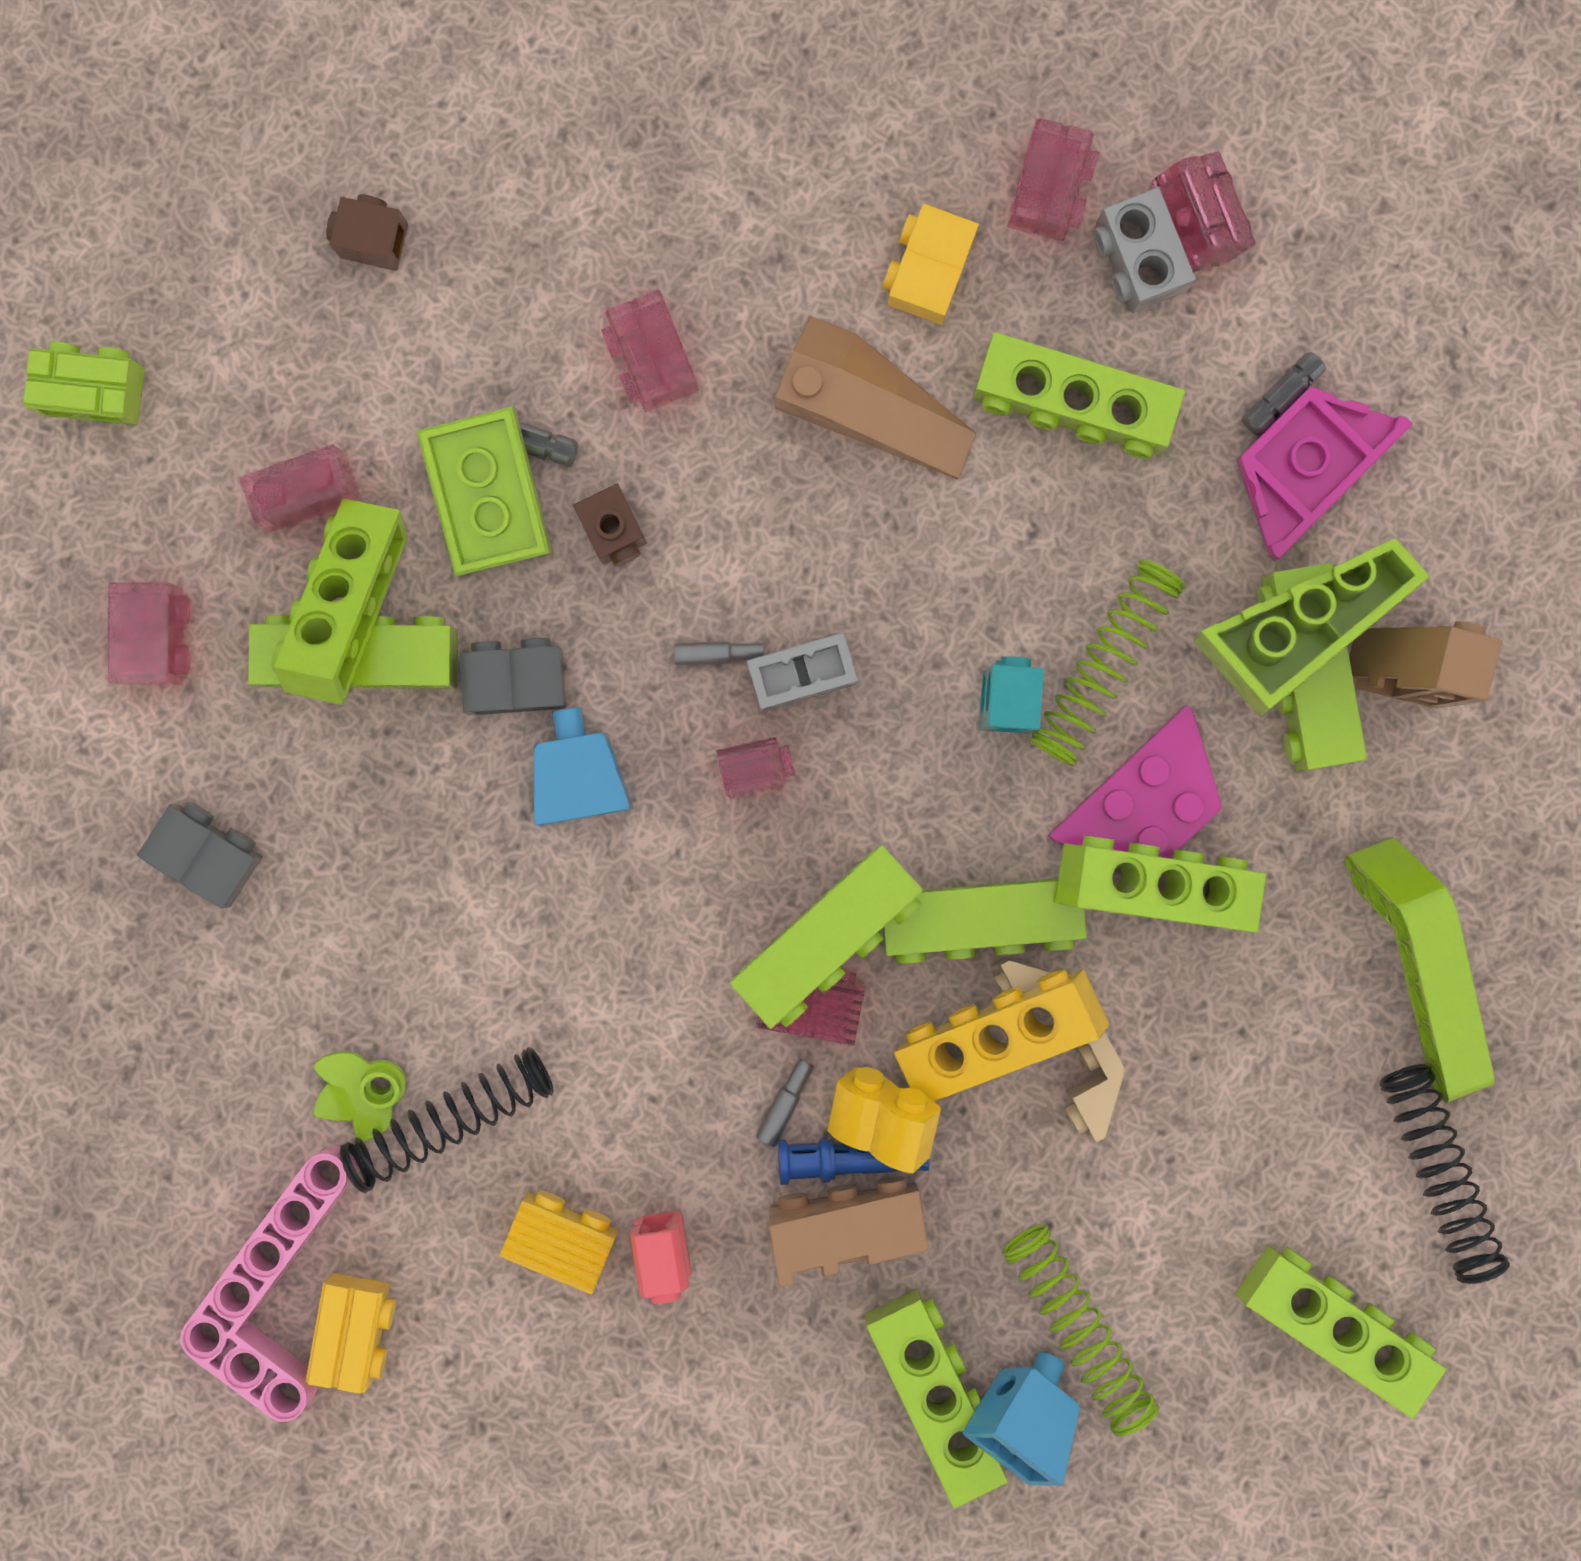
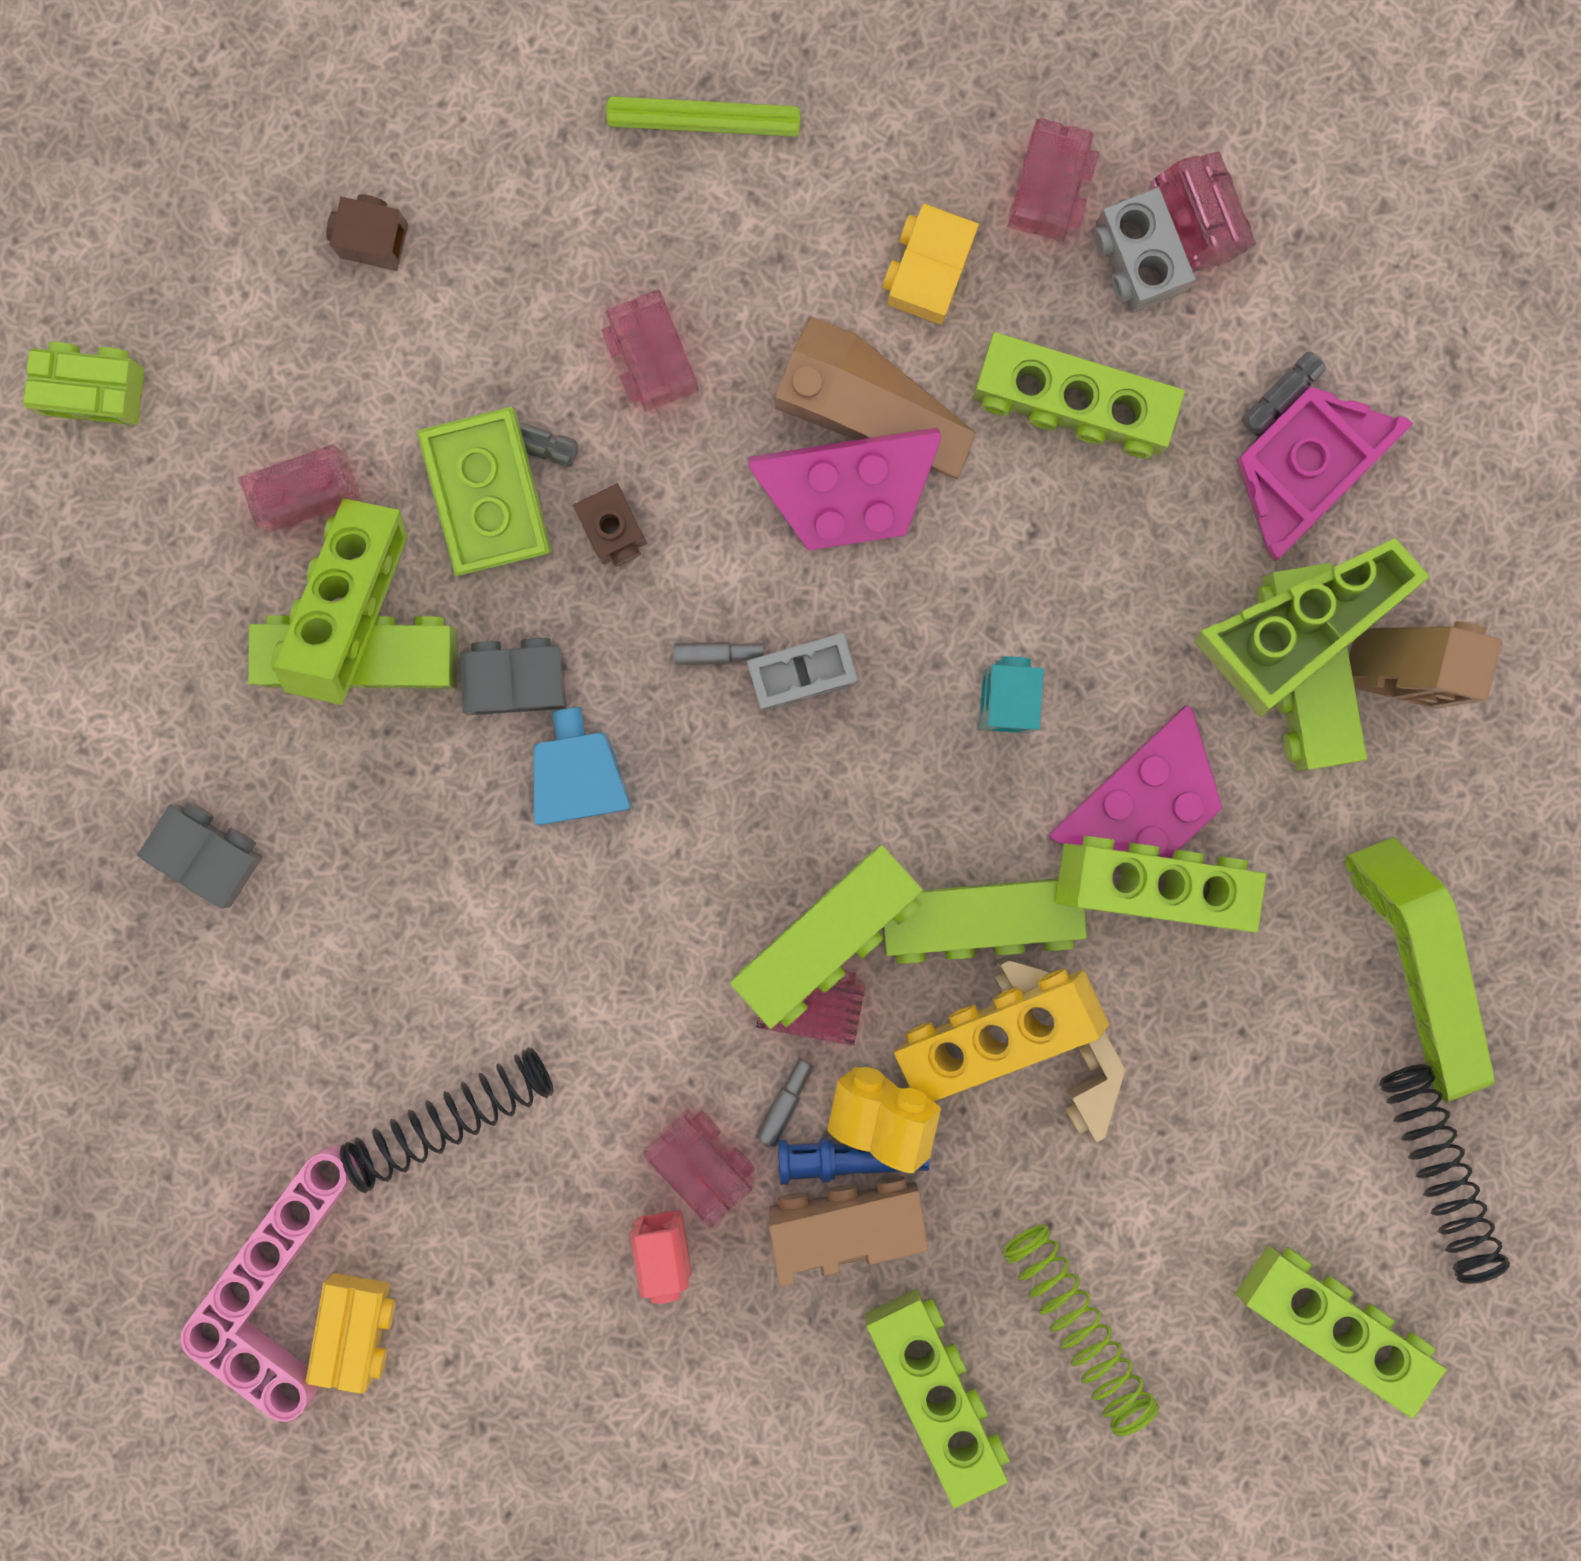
(147, 634): clear pink brick -> none
(354, 1095): lime plate -> none
(559, 1241): yellow brick -> none
(700, 1166): none -> clear pink brick
(703, 116): none -> lime axle
(754, 767): clear pink brick -> none
(850, 487): none -> dark pink wing
(1027, 1421): dark azure torso -> none
(1170, 584): lime piece -> none

